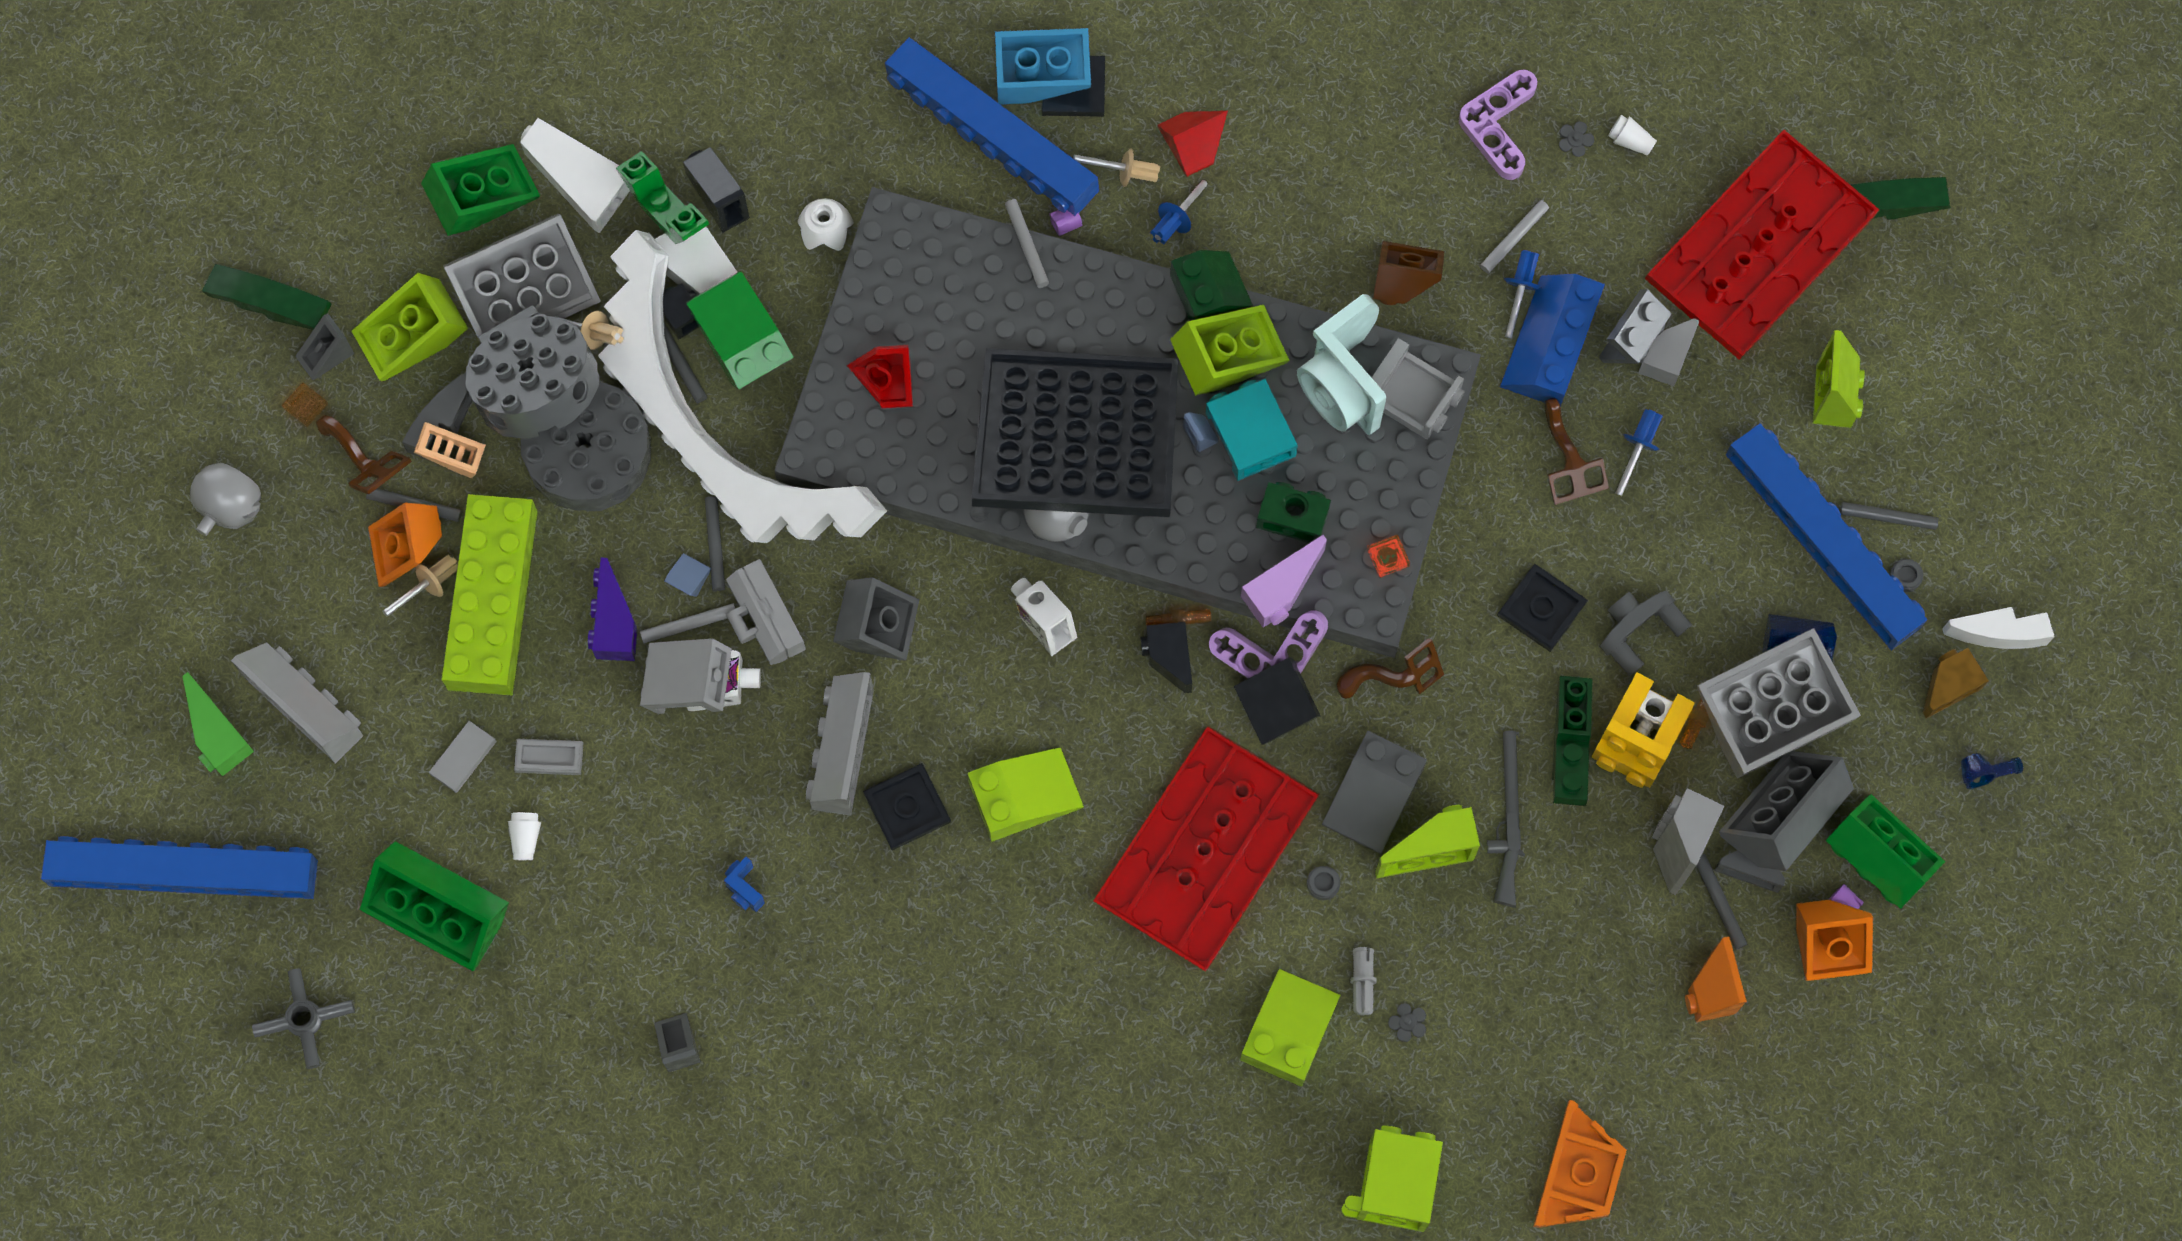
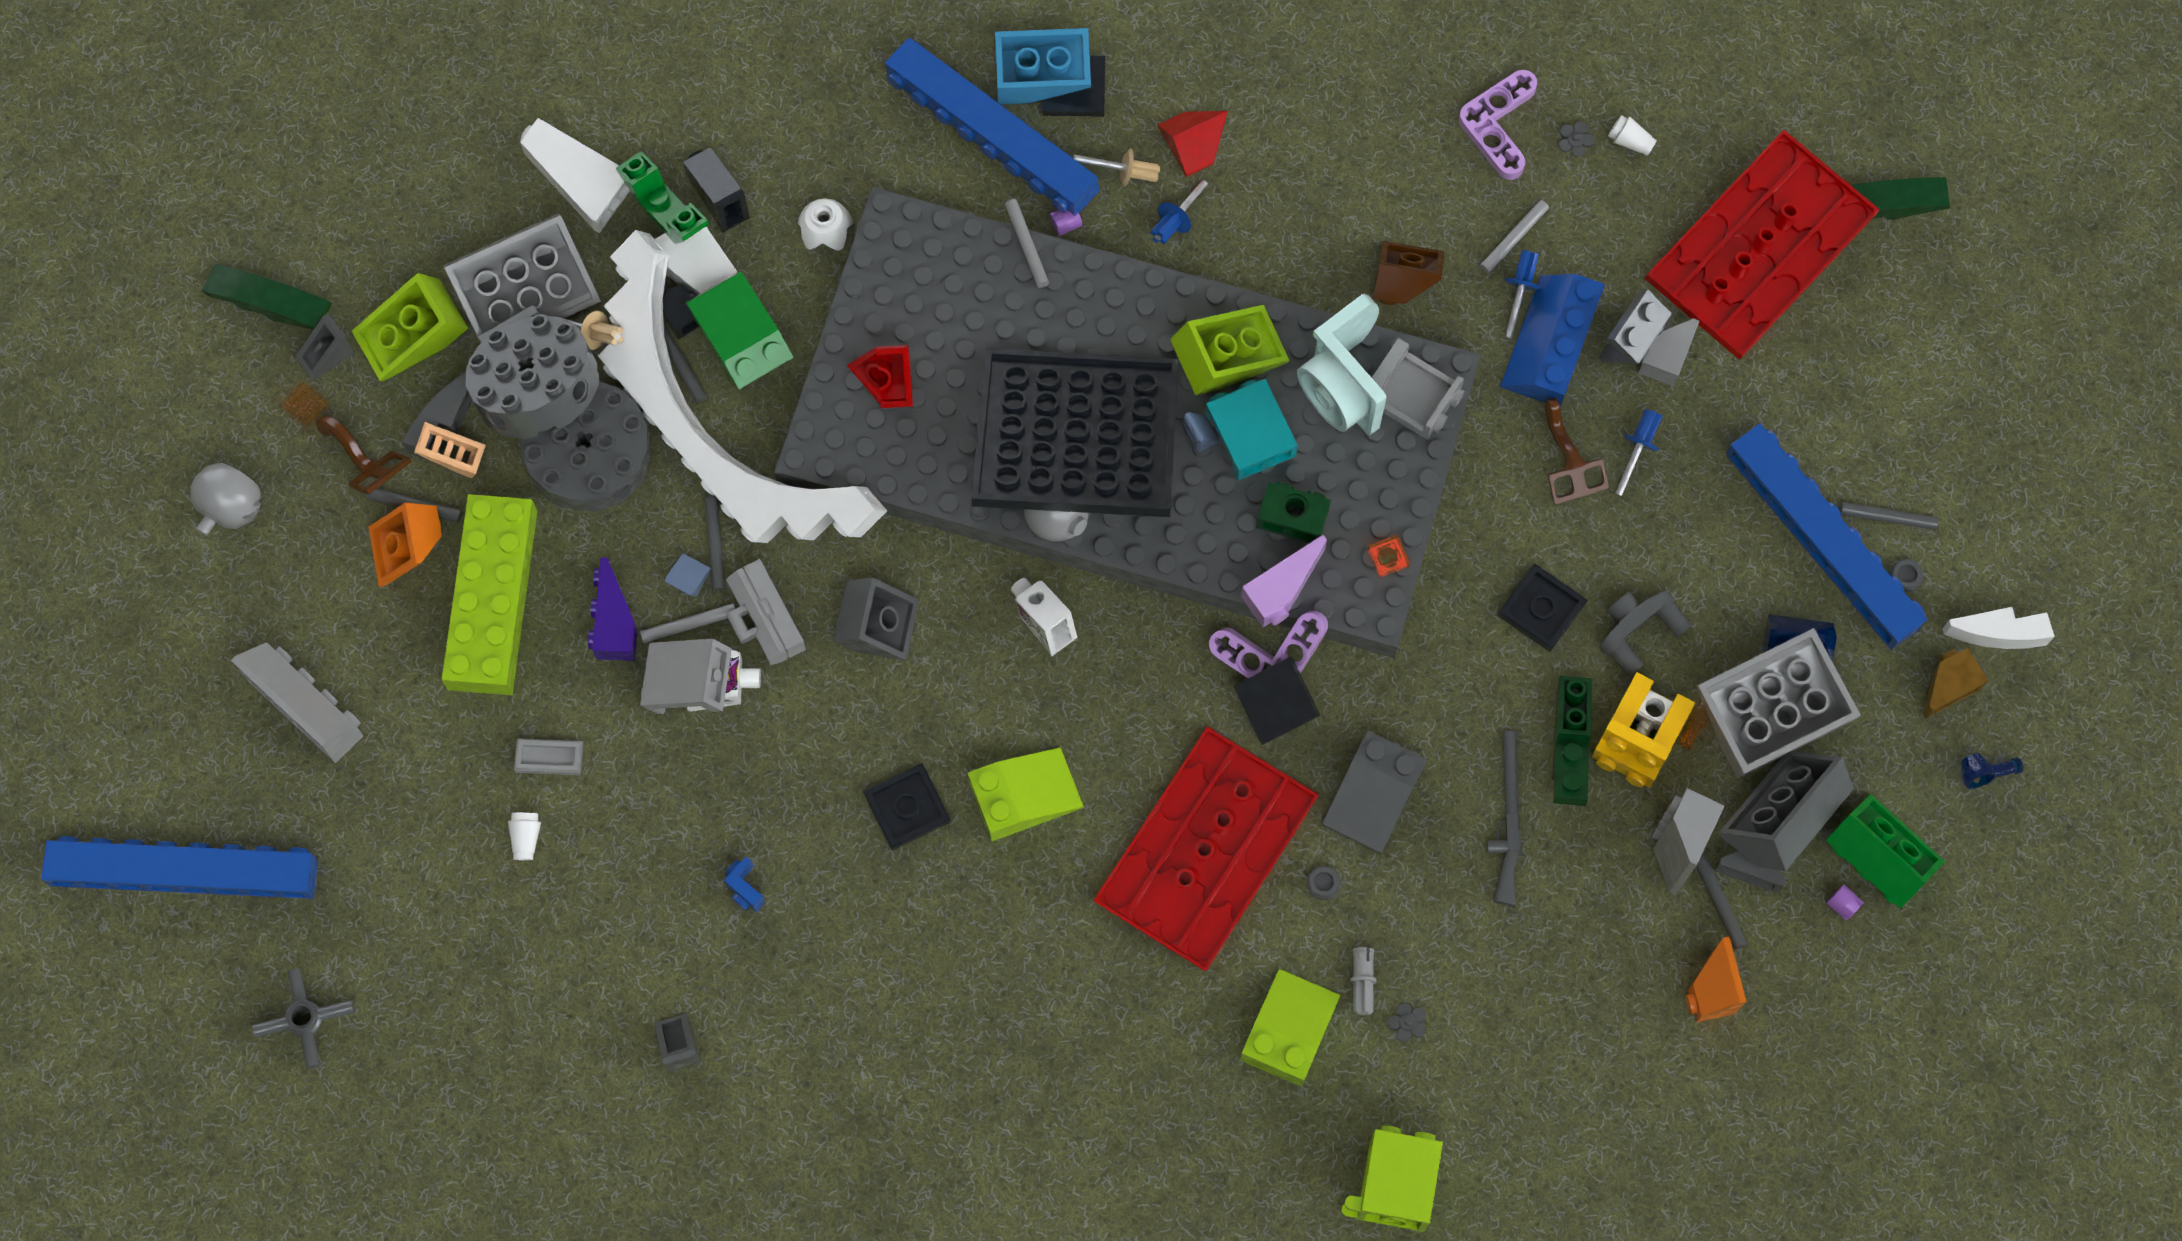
(212, 731): bright green slope -> none
(429, 579): tan piece -> none
(433, 905): green slope -> none
(462, 757): light grey tile -> none
(478, 188): green slope -> none
(841, 744): light grey slope -> none
(1169, 653): black slope -> none
(1180, 615): clear orange bar -> none
(1208, 284): dark green slope -> none
(1354, 677): reddish brown piece -> none
(1440, 842): lime slope -> none
(1581, 1172): orange wing -> none
(1834, 939): orange slope -> none
(1838, 384): lime slope -> none

